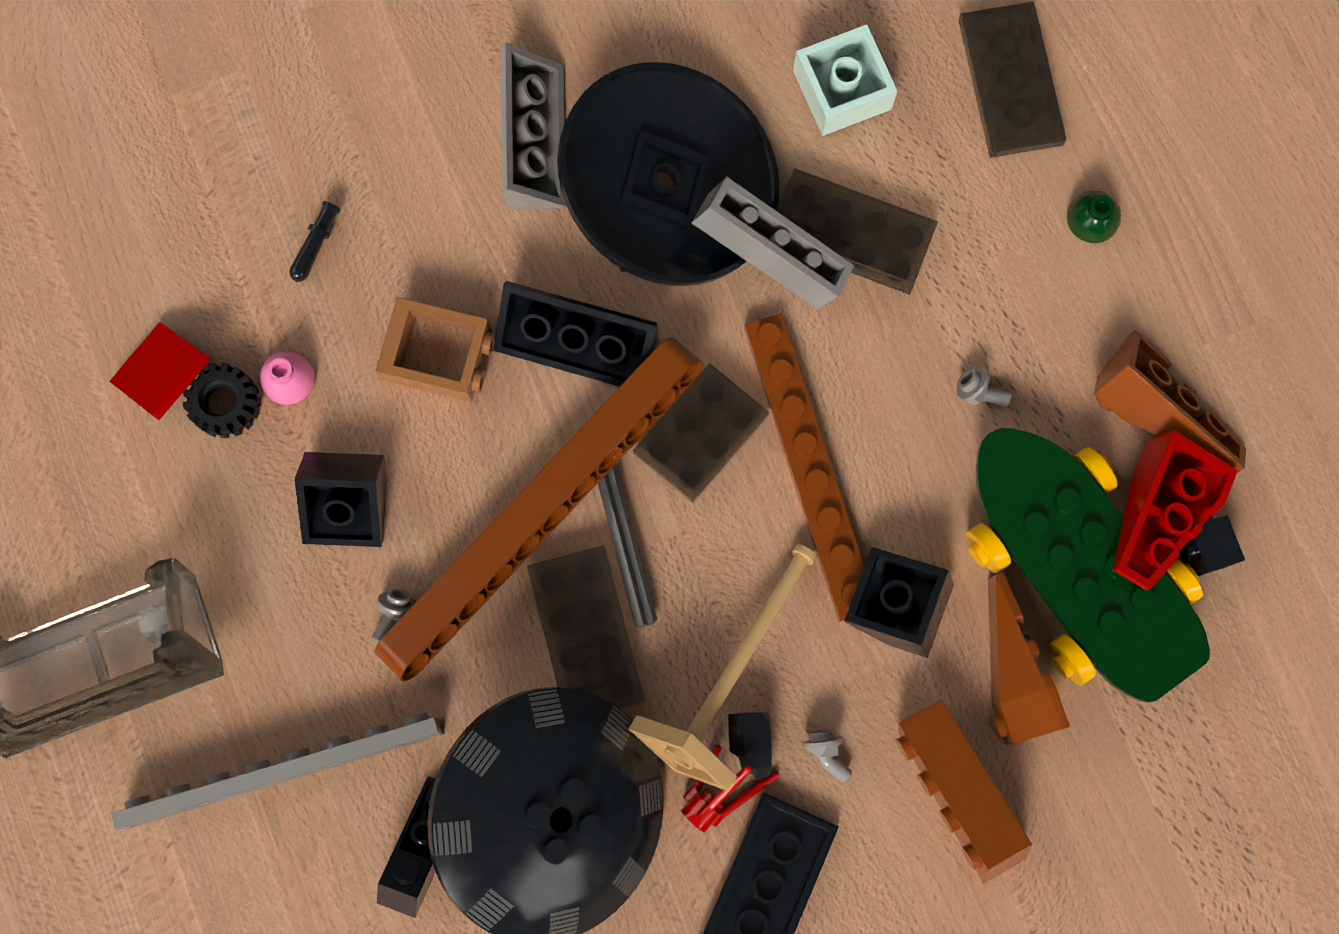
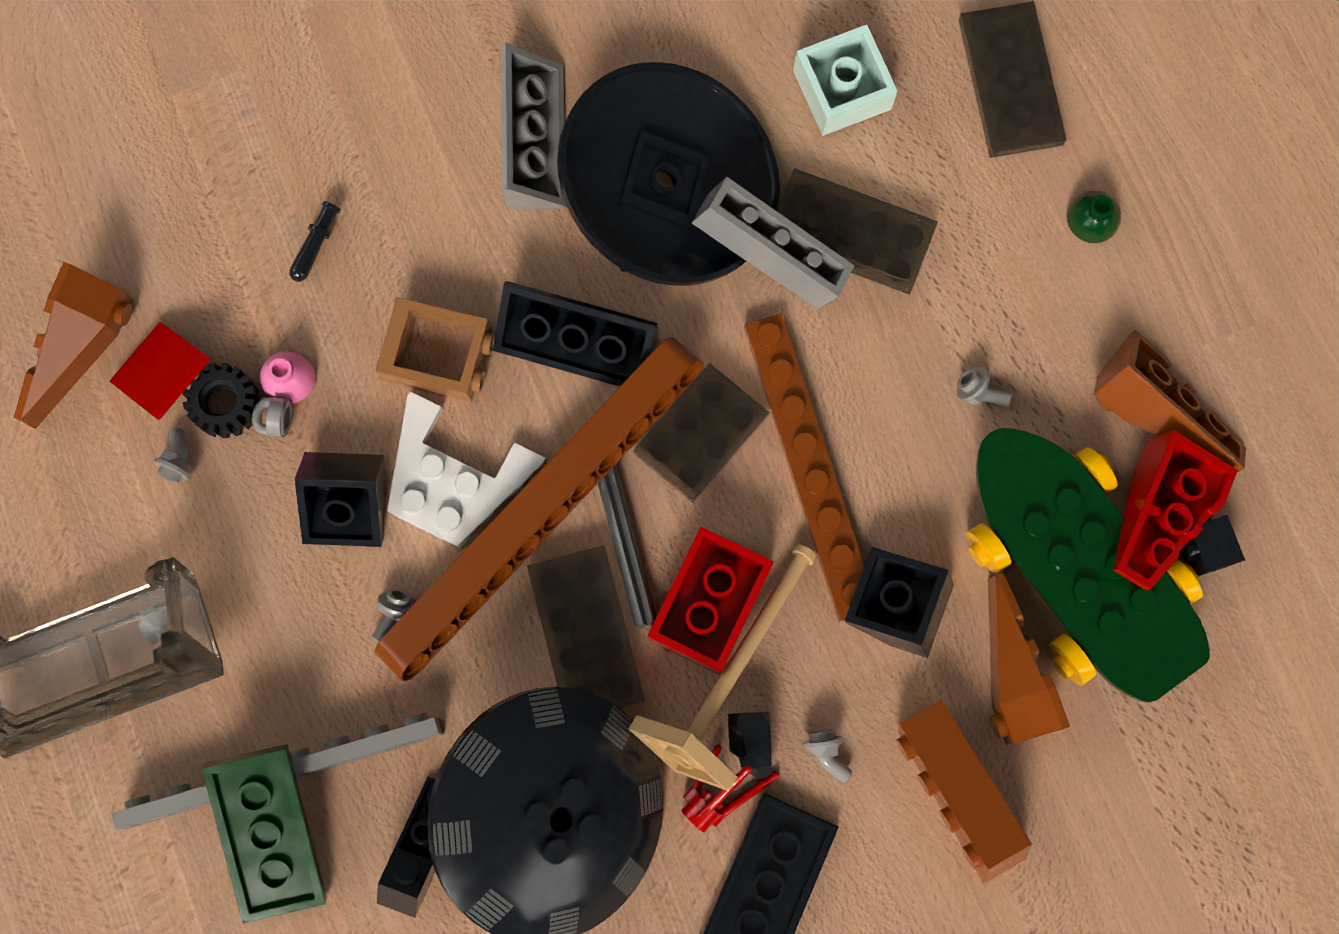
(80, 328): none -> dark orange wedge
(174, 464): none -> light grey plate
(264, 833): none -> dark green plate
(278, 416): none -> light grey tile
(443, 492): none -> white wing
(710, 600): none -> red brick

